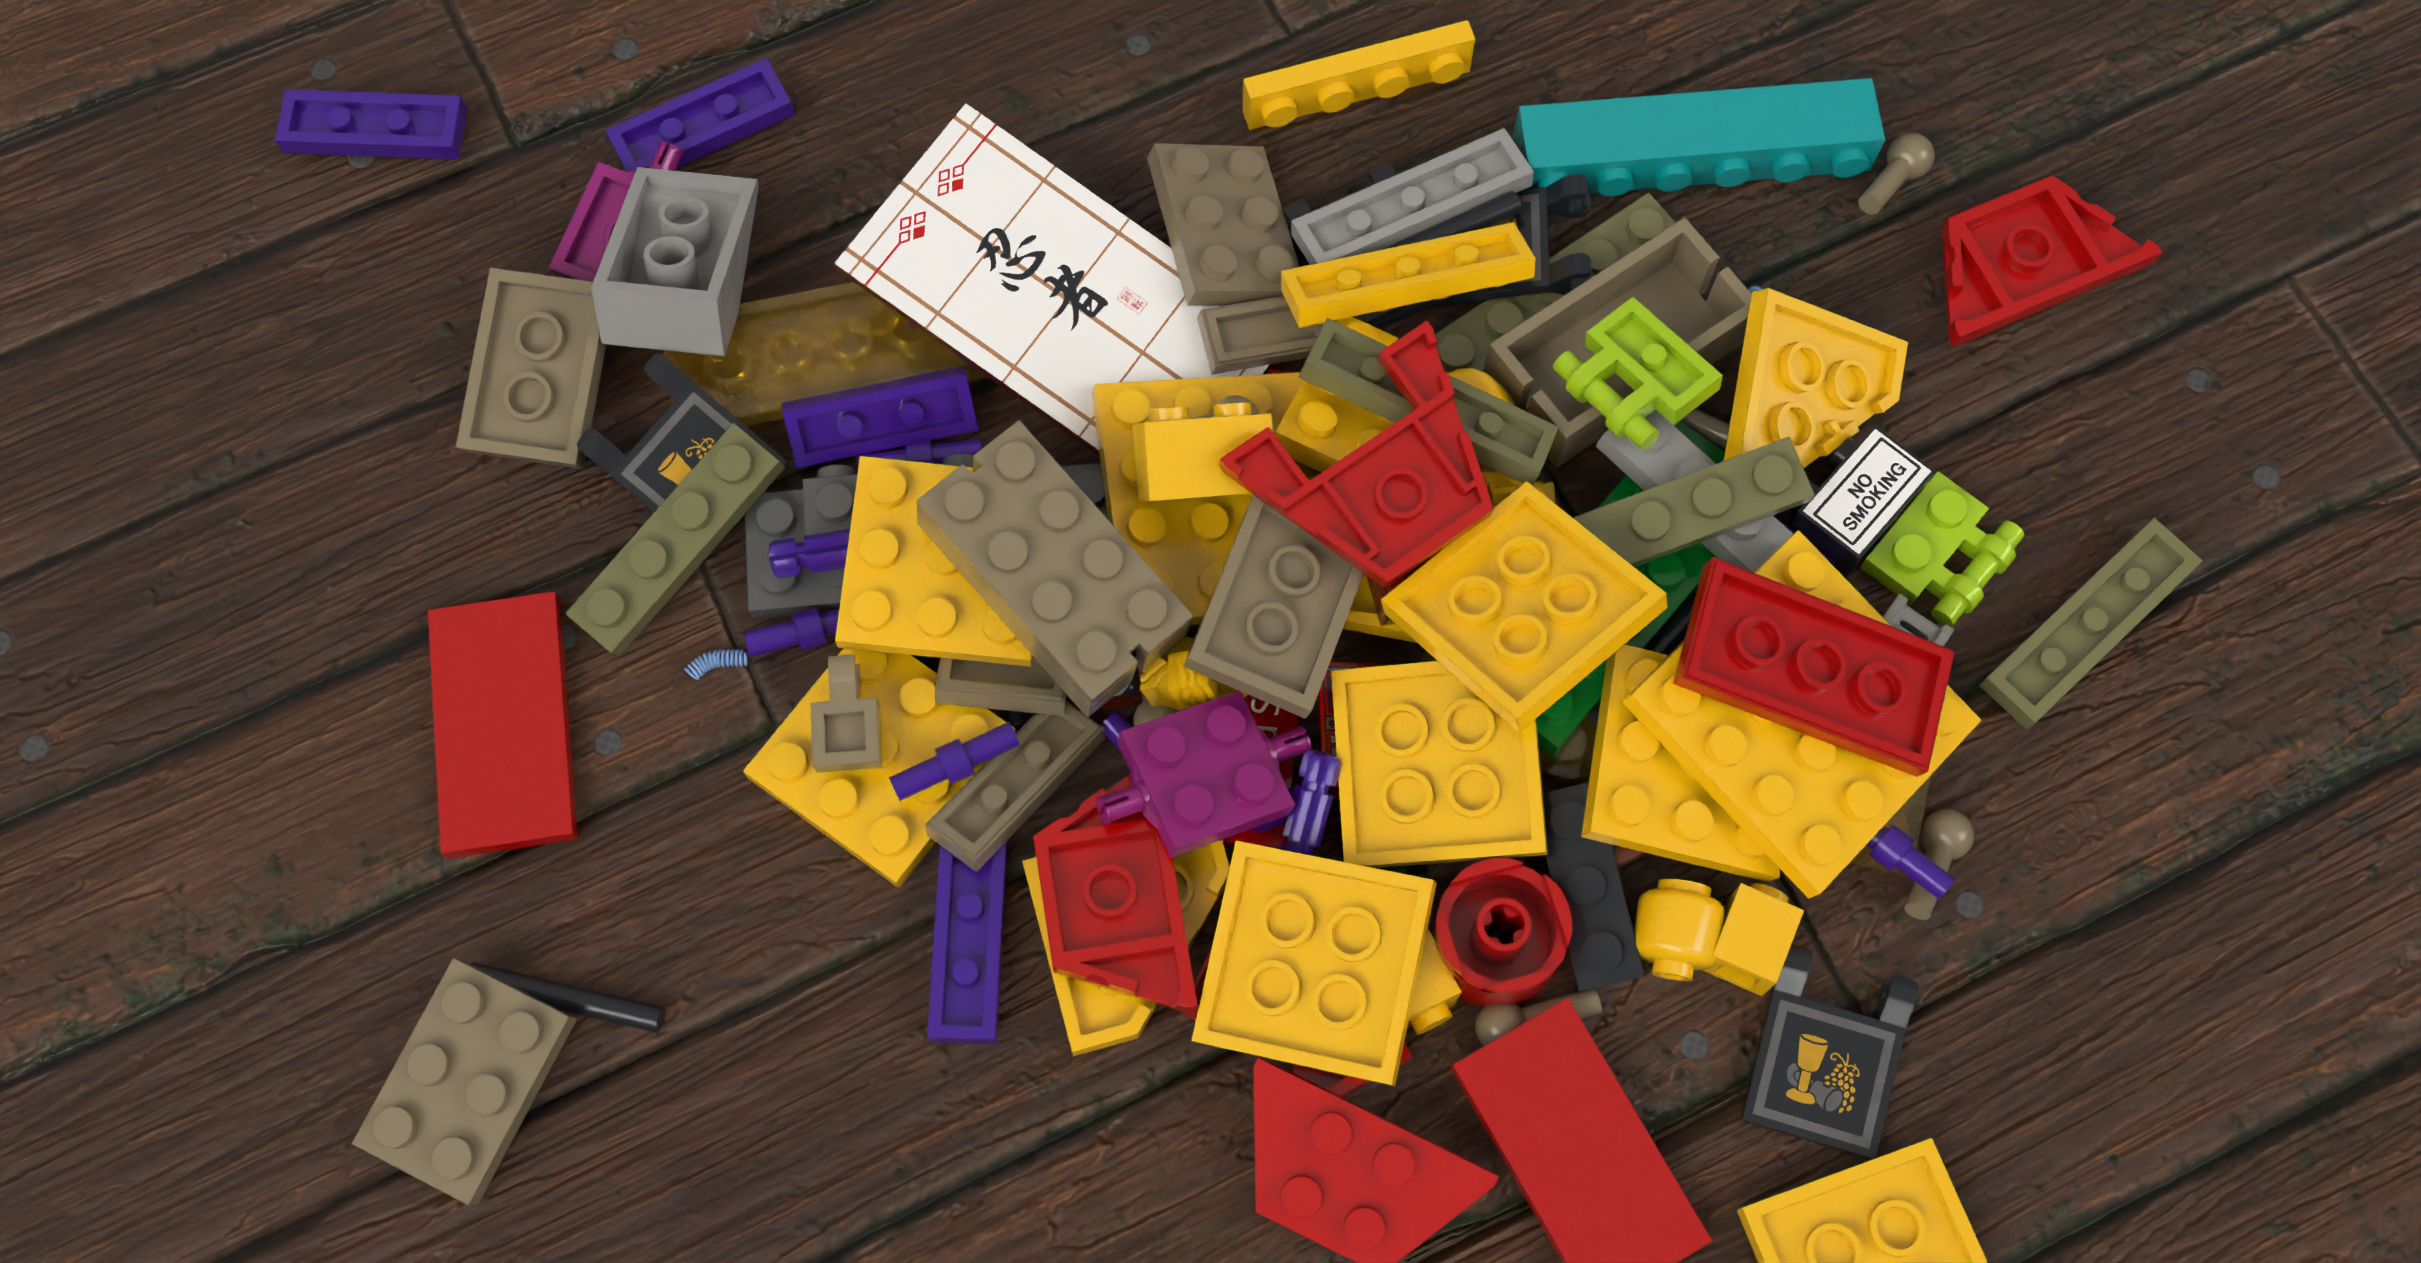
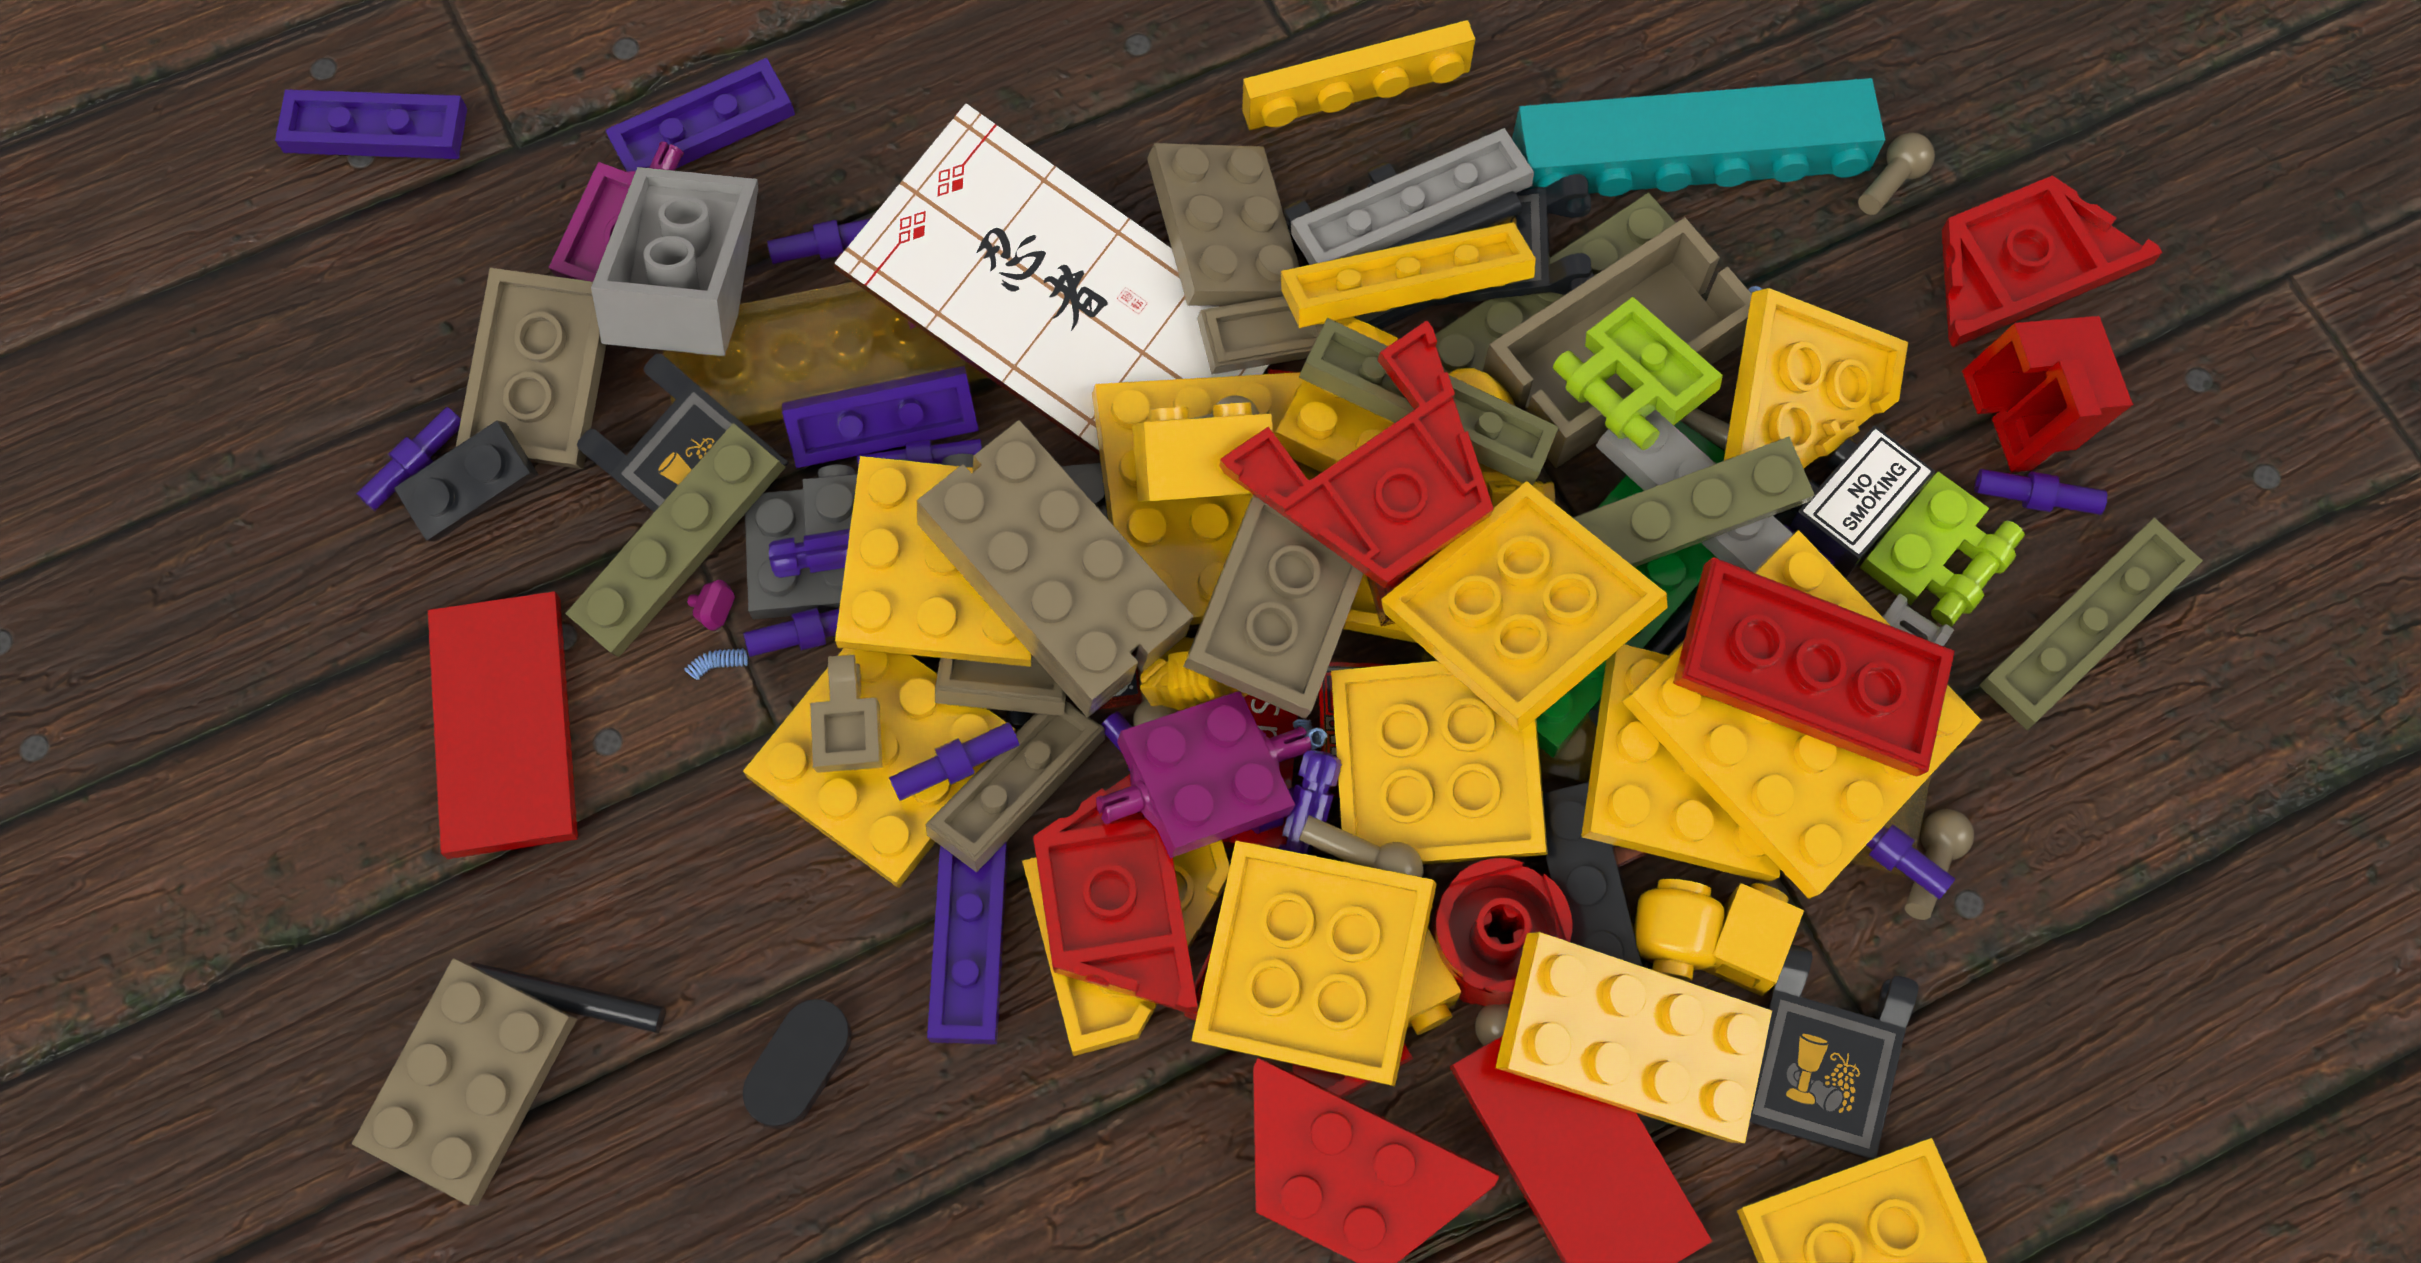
(410, 458): none -> dark purple bar
(466, 481): none -> black plate
(712, 604): none -> magenta rock
(797, 1064): none -> black tile
(826, 239): none -> dark purple bar
(1317, 735): none -> light blue leg
(1390, 857): none -> dark tan bar
(1634, 1038): none -> yellow plate
(2040, 491): none -> dark purple bar
(2050, 387): none -> red plate

